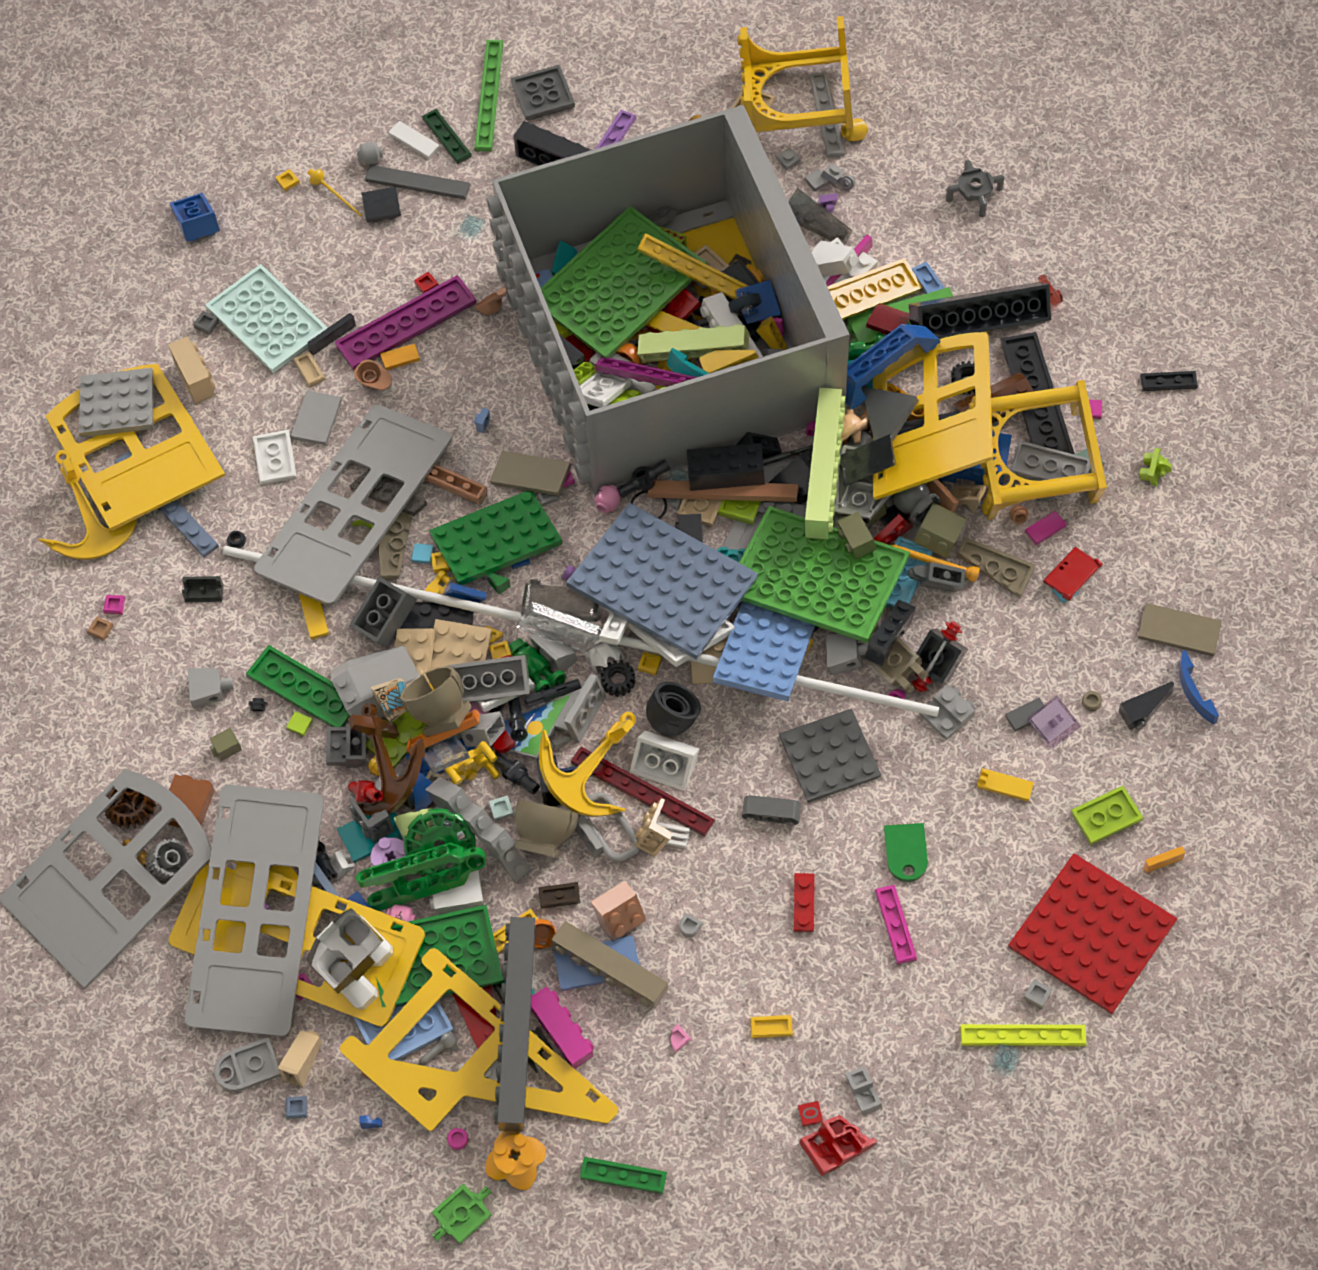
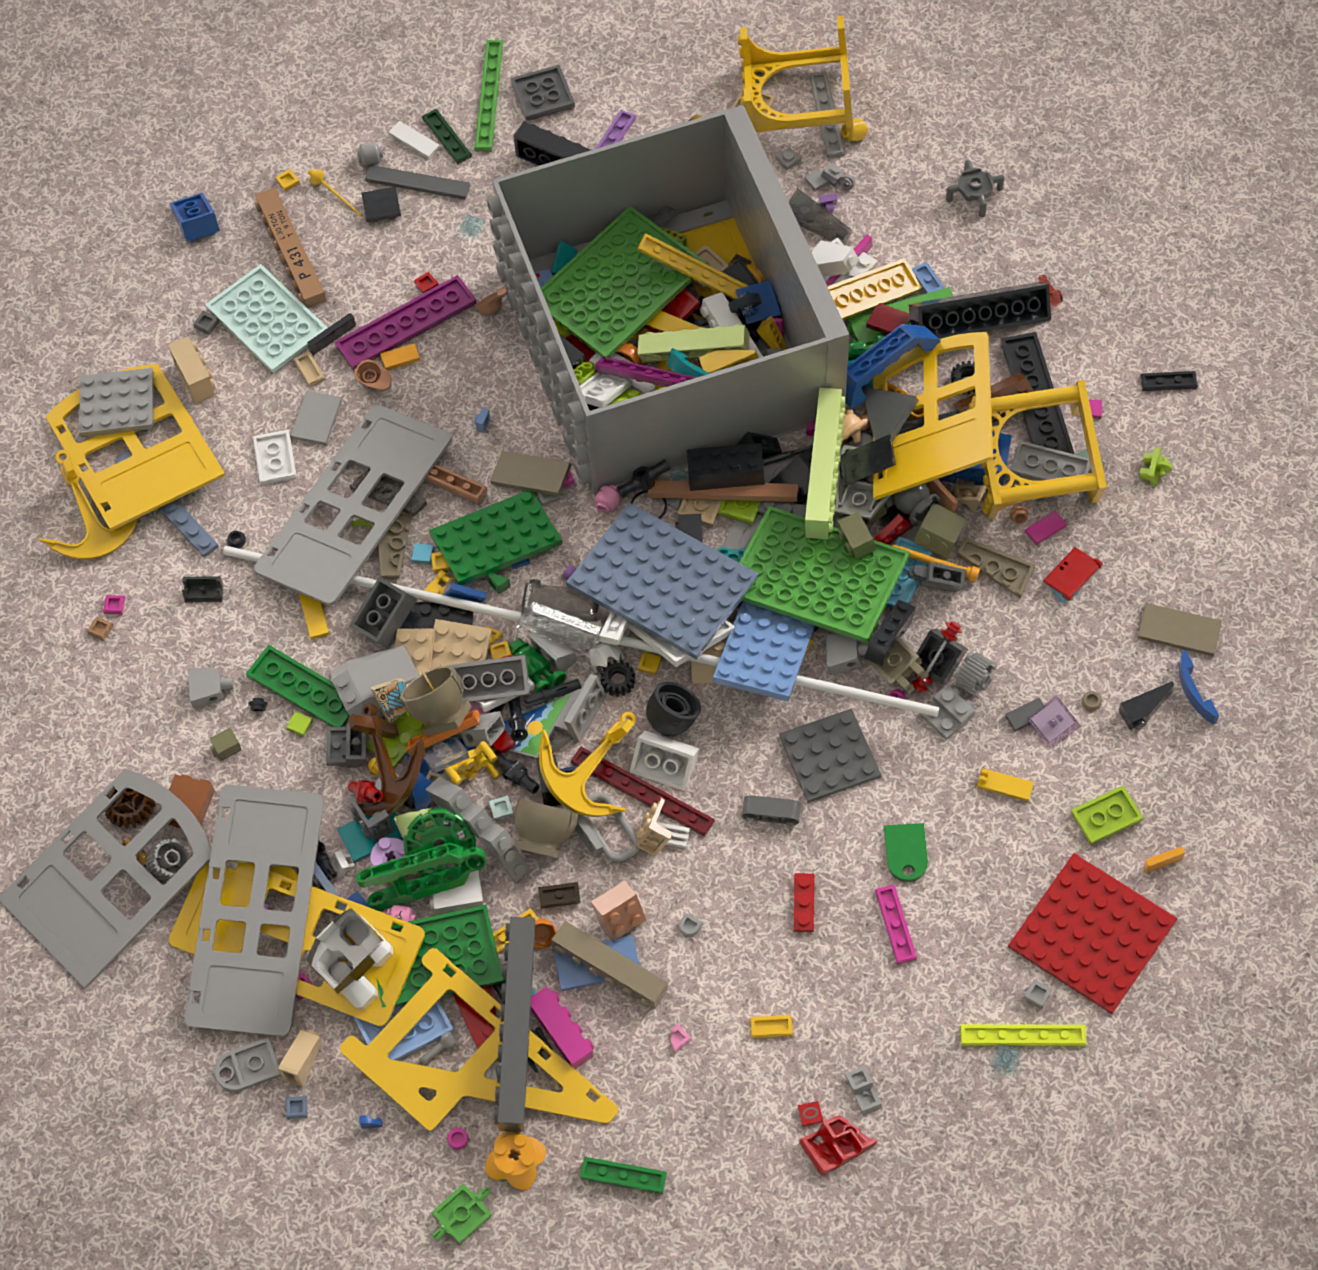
(290, 247): none -> medium nougat brick
(975, 673): none -> light grey brick

